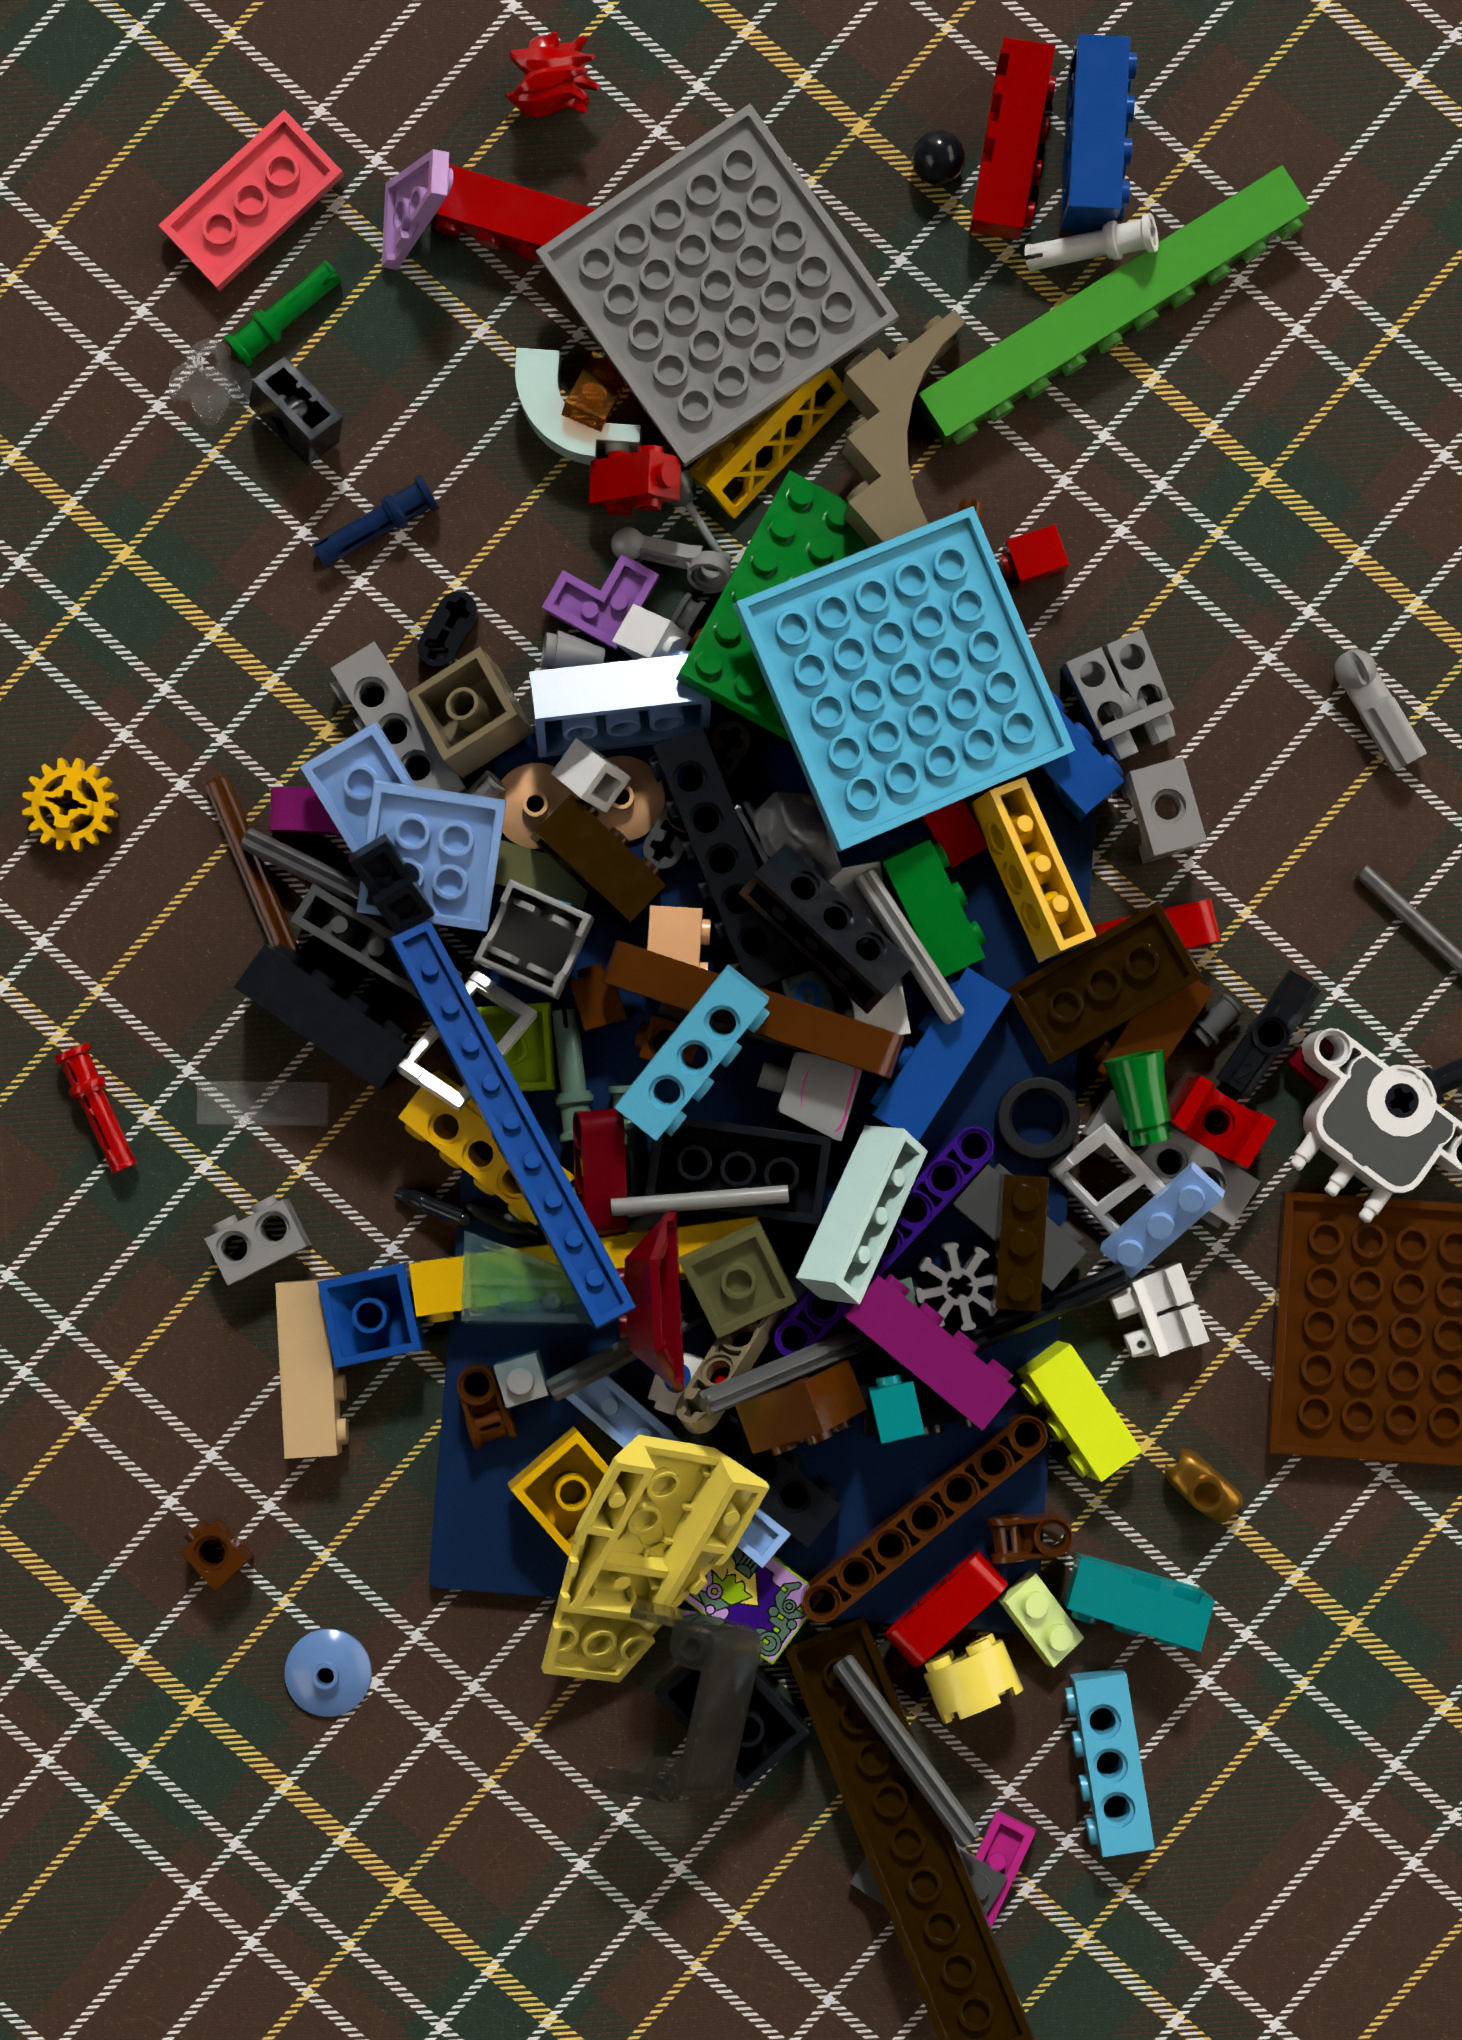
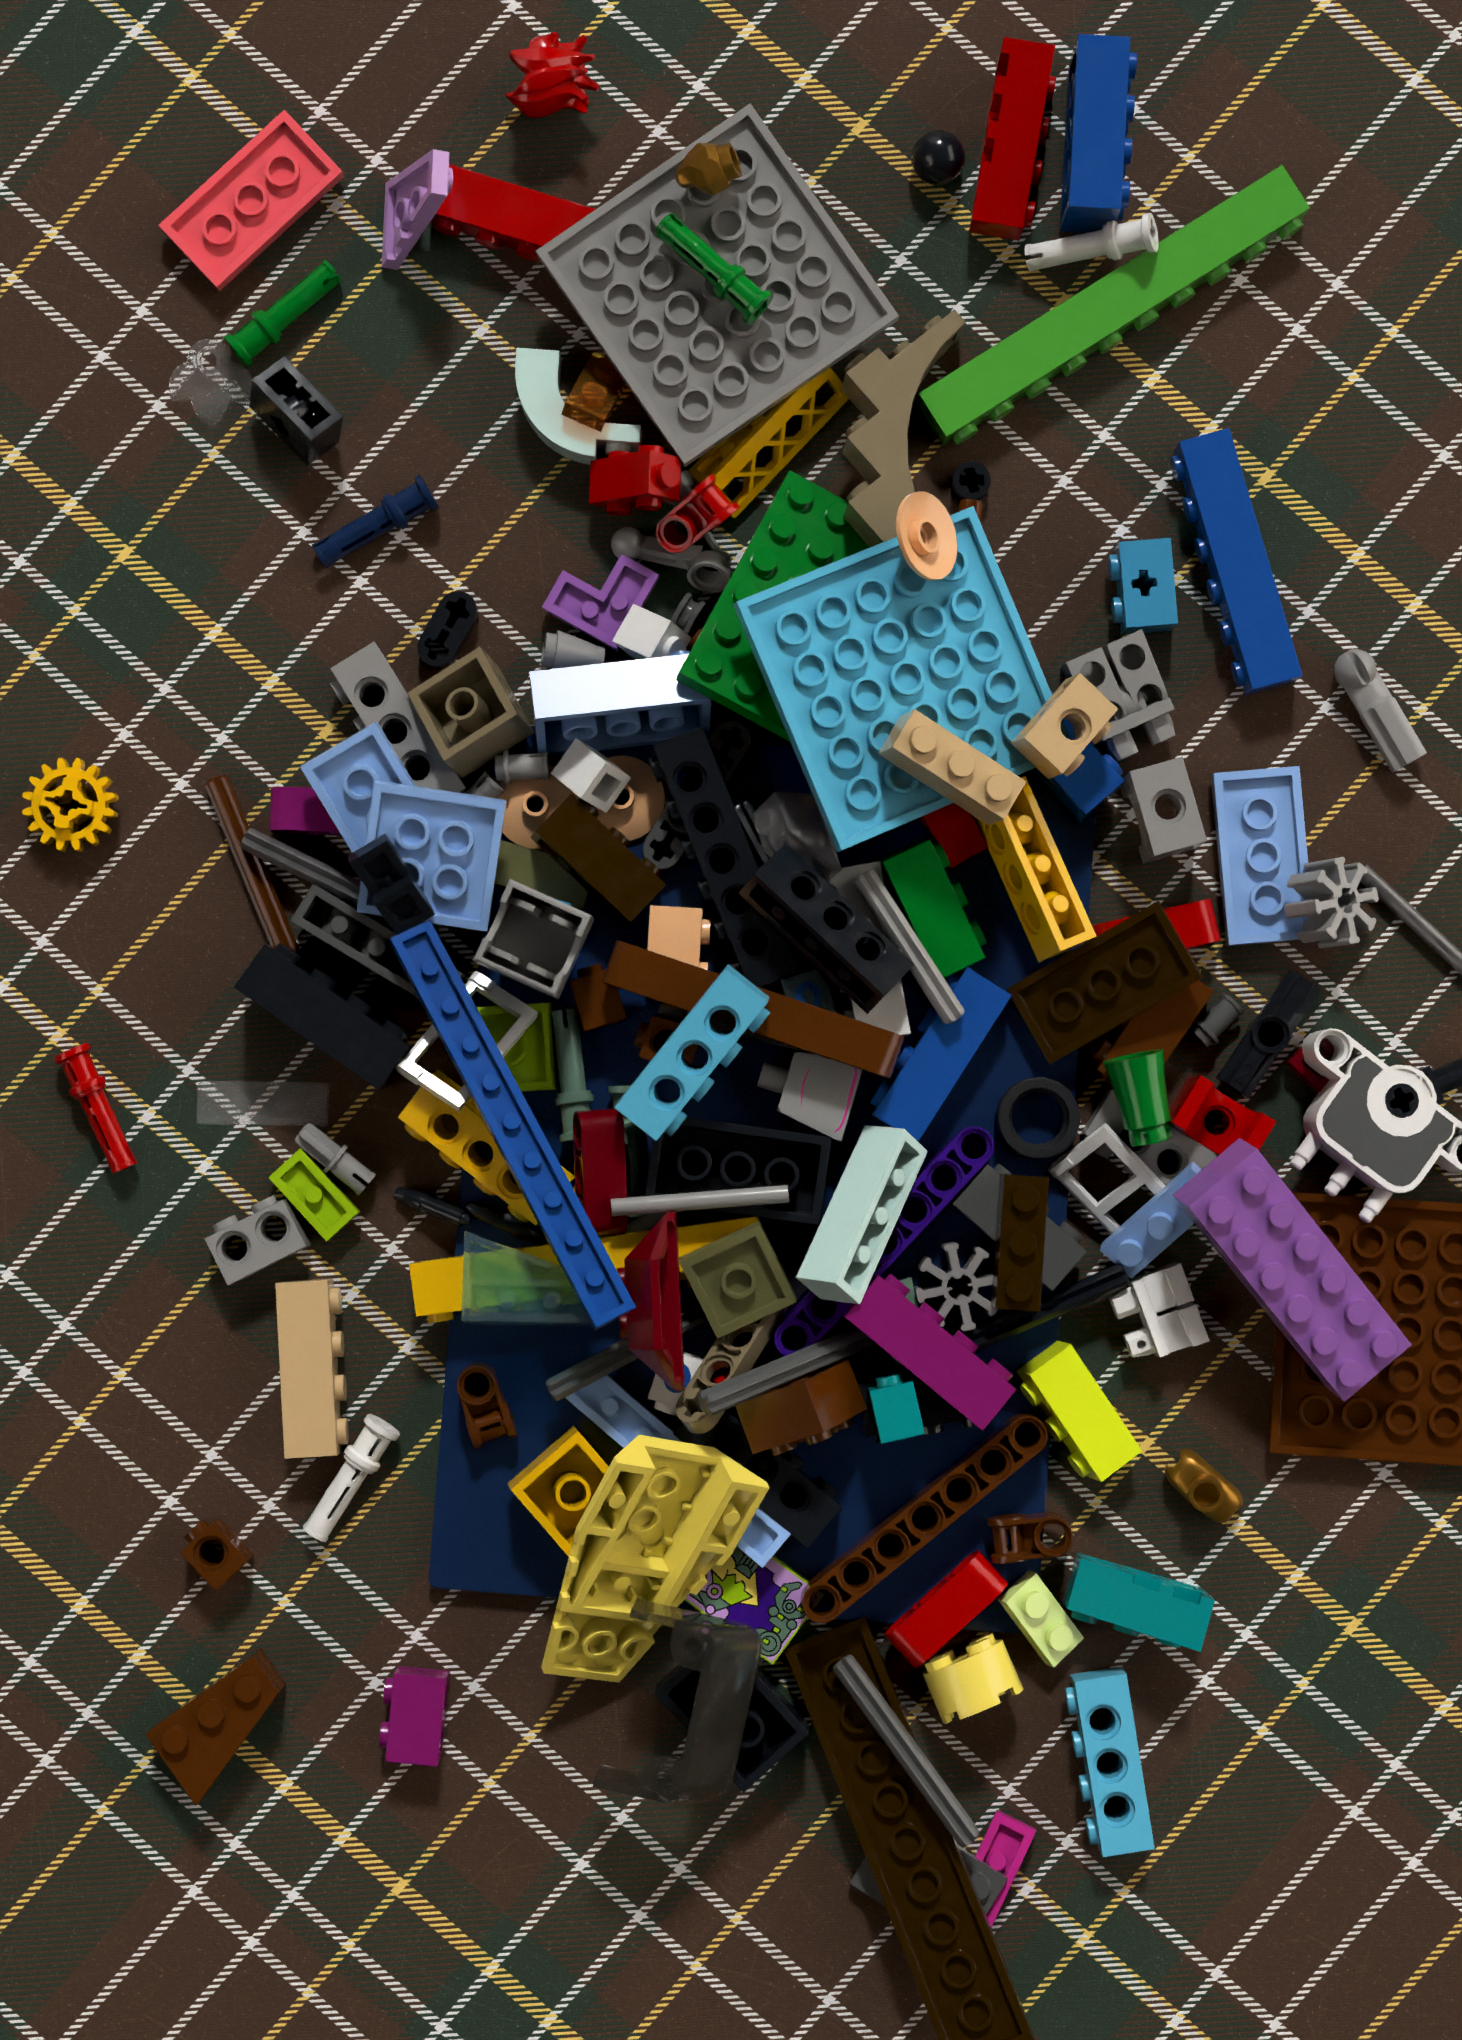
(214, 1723): none -> reddish brown wedge
(314, 1194): none -> lime plate
(333, 1157): none -> light grey axle
(341, 1655): medium blue dish -> none
(361, 1459): none -> white pin
(371, 1315): blue slope -> none
(416, 1715): none -> magenta brick
(521, 767): none -> light grey pin
(521, 1378): light grey brick -> none
(699, 512): none -> red piece
(709, 168): none -> pearl gold rock
(727, 280): none -> green pin
(926, 535): none -> light nougat dish
(952, 767): none -> tan brick
(979, 472): none -> black bush
(1033, 556): red brick -> none
(1042, 737): none -> tan brick
(1154, 564): none -> dark azure brick
(1236, 562): none -> blue brick
(1258, 851): none -> light blue plate
(1291, 1269): none -> medium lavender brick
(1331, 902): none -> light grey gear

